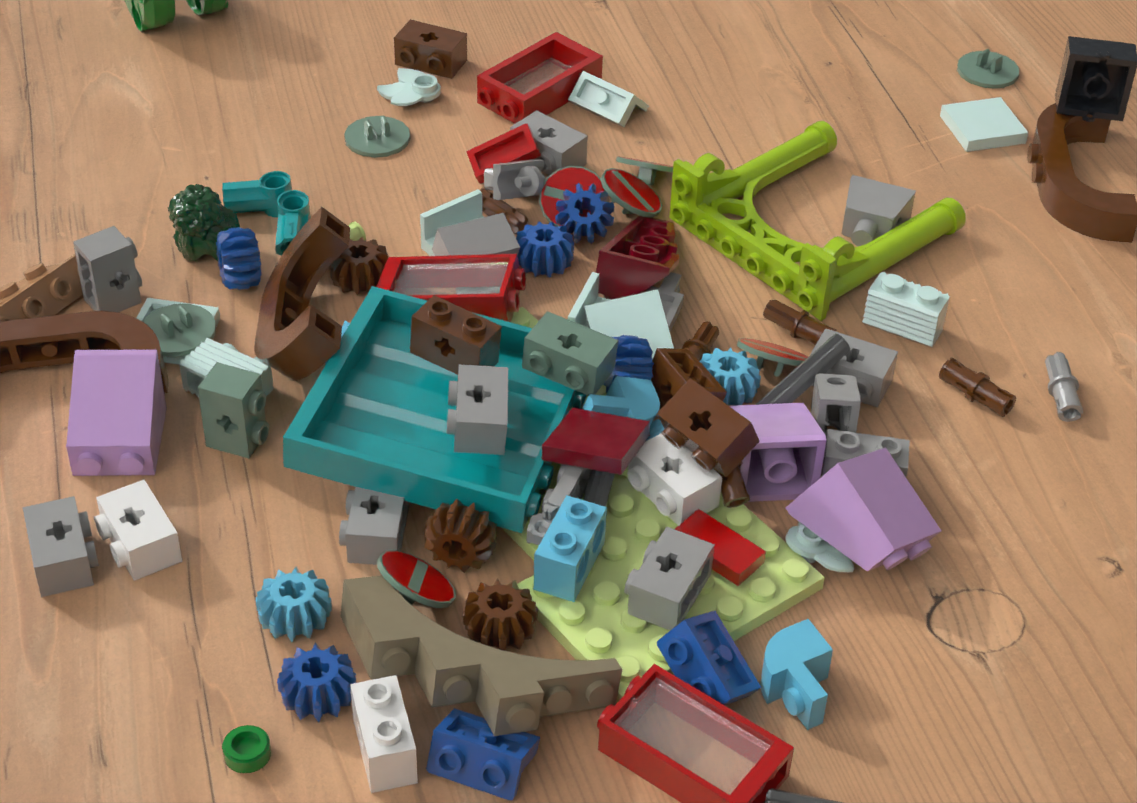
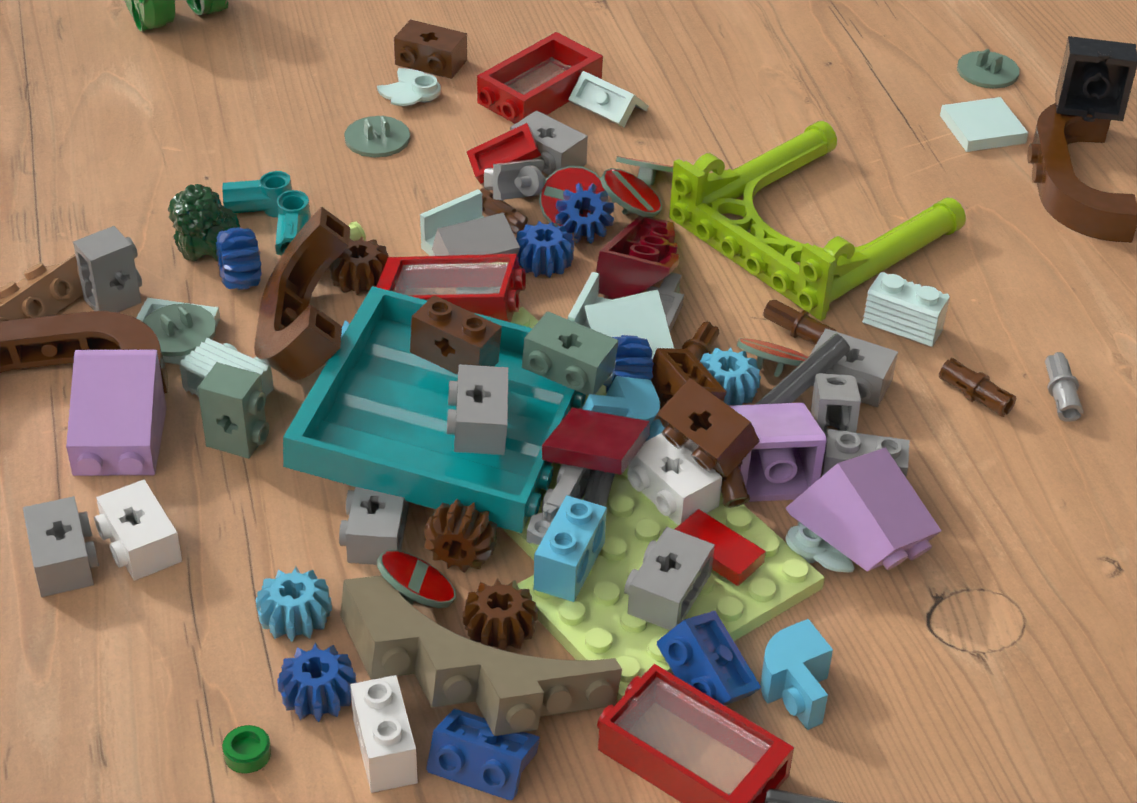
(875, 209): light grey torso -> none

